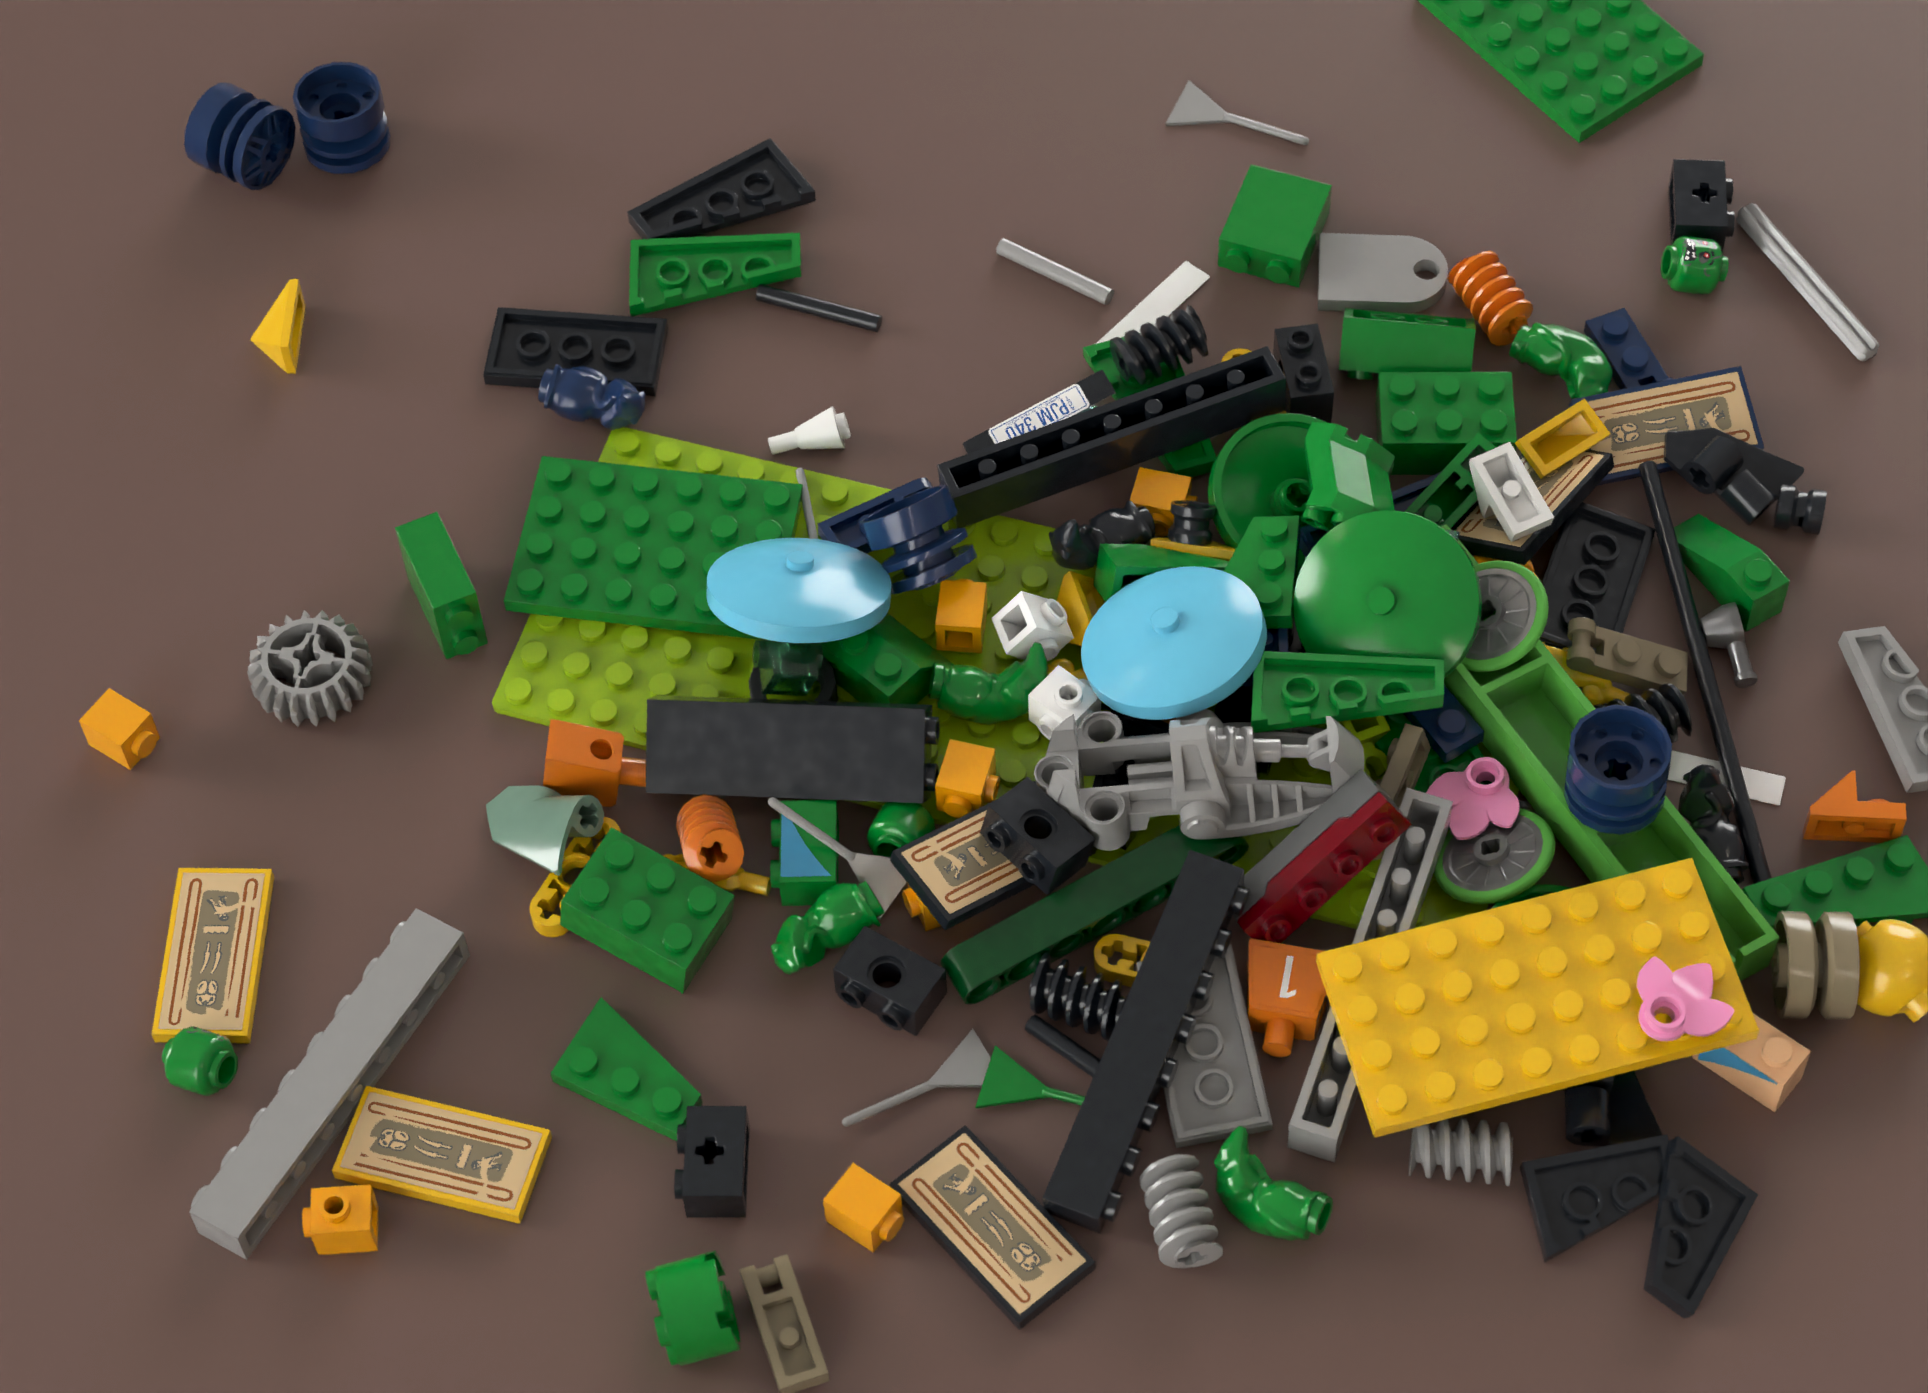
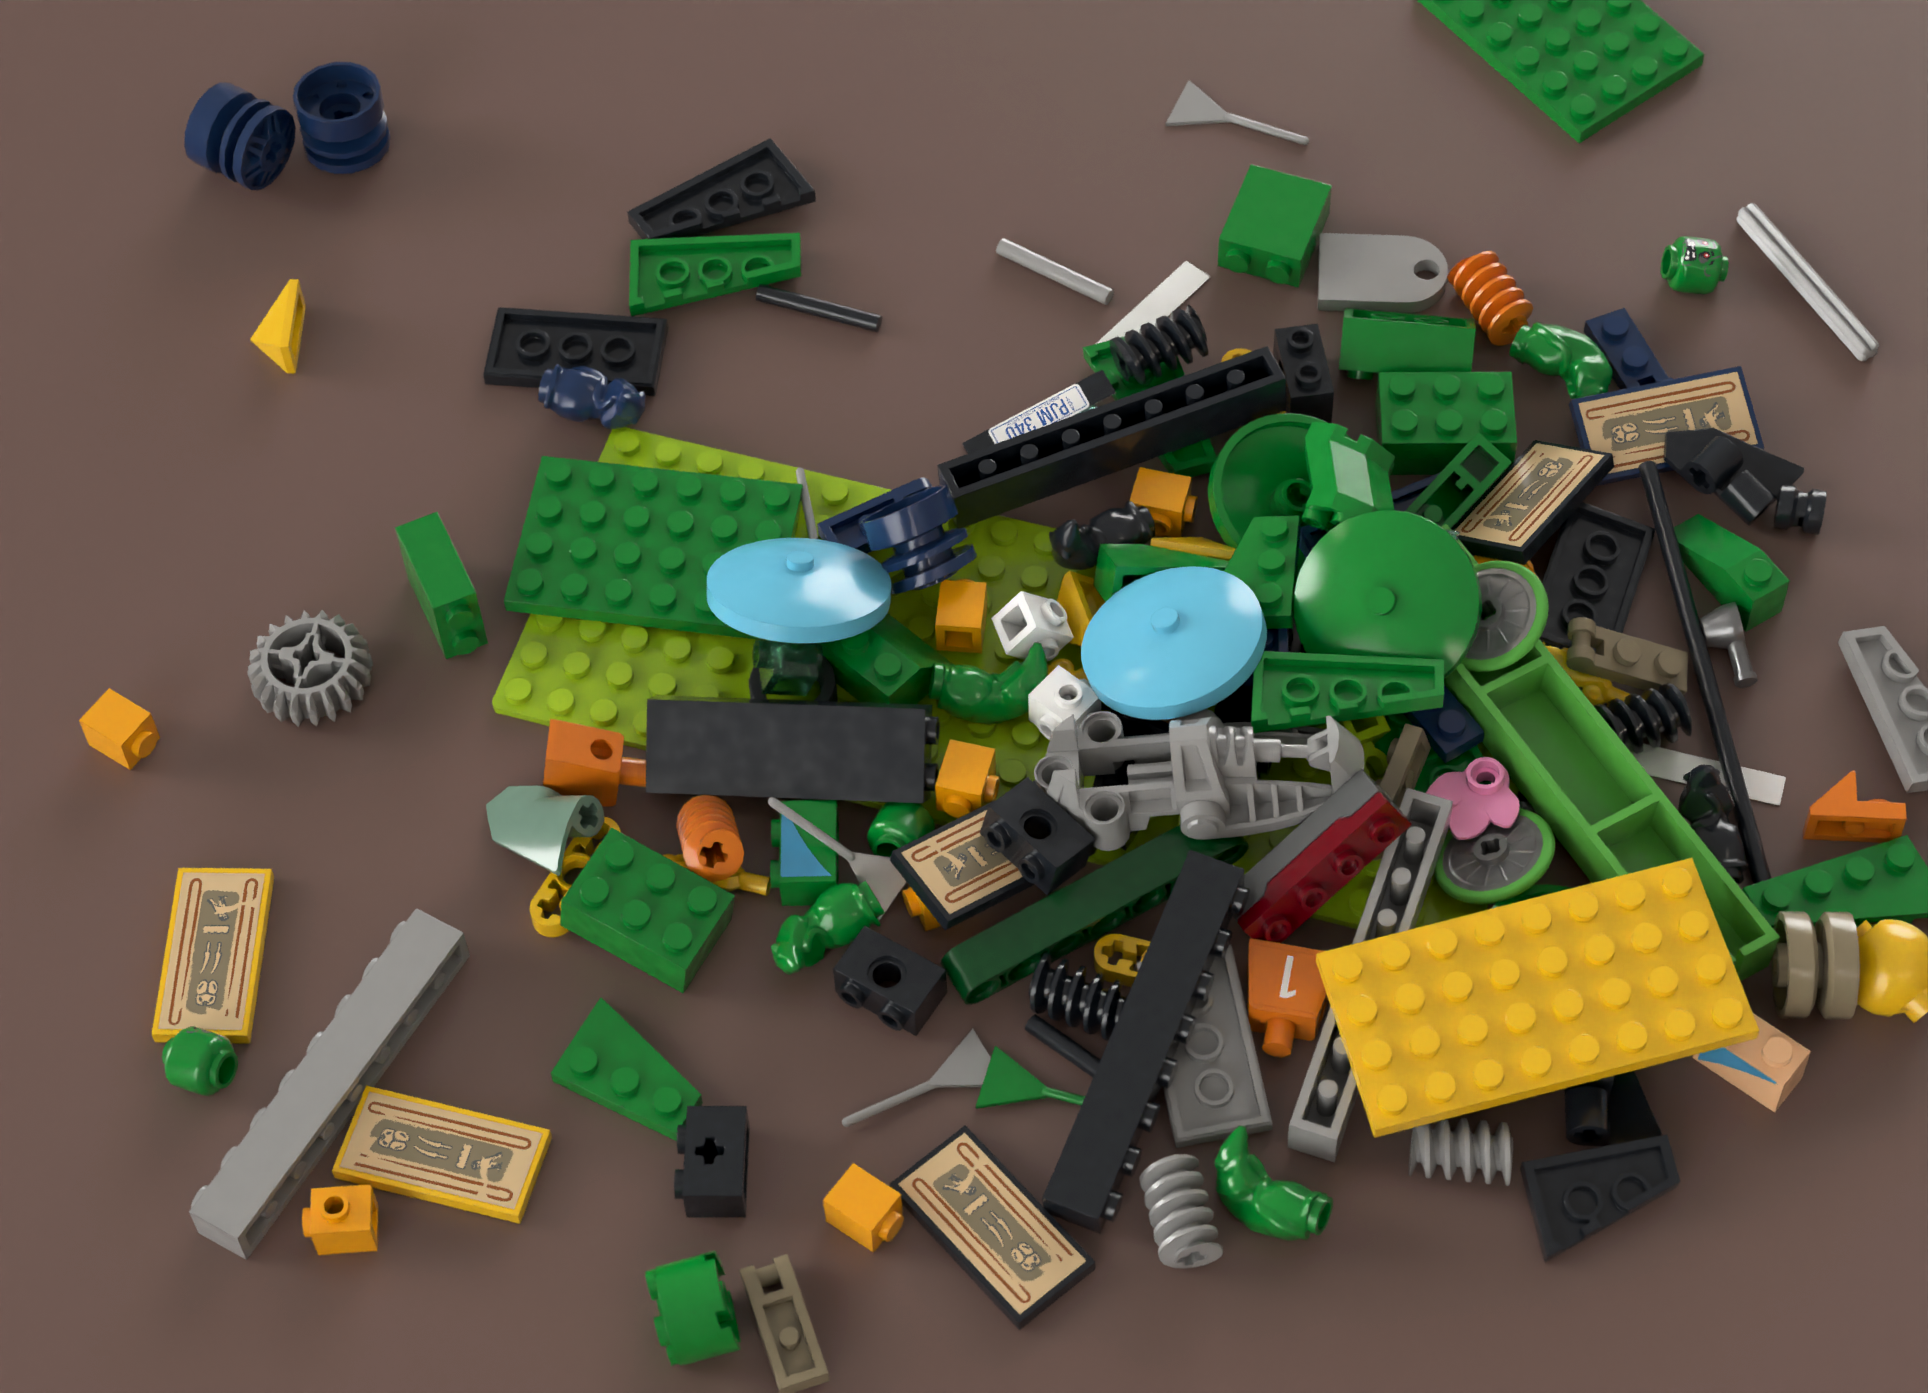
(820, 432): white cone -> none
(1191, 522): black wheel -> none
(1509, 492): white slope -> none
(1562, 438): yellow slope -> none
(1617, 769): dark blue wheel -> none
(1682, 996): bright pink plate -> none
(1693, 1226): black wing -> none
(1700, 200): black brick -> none

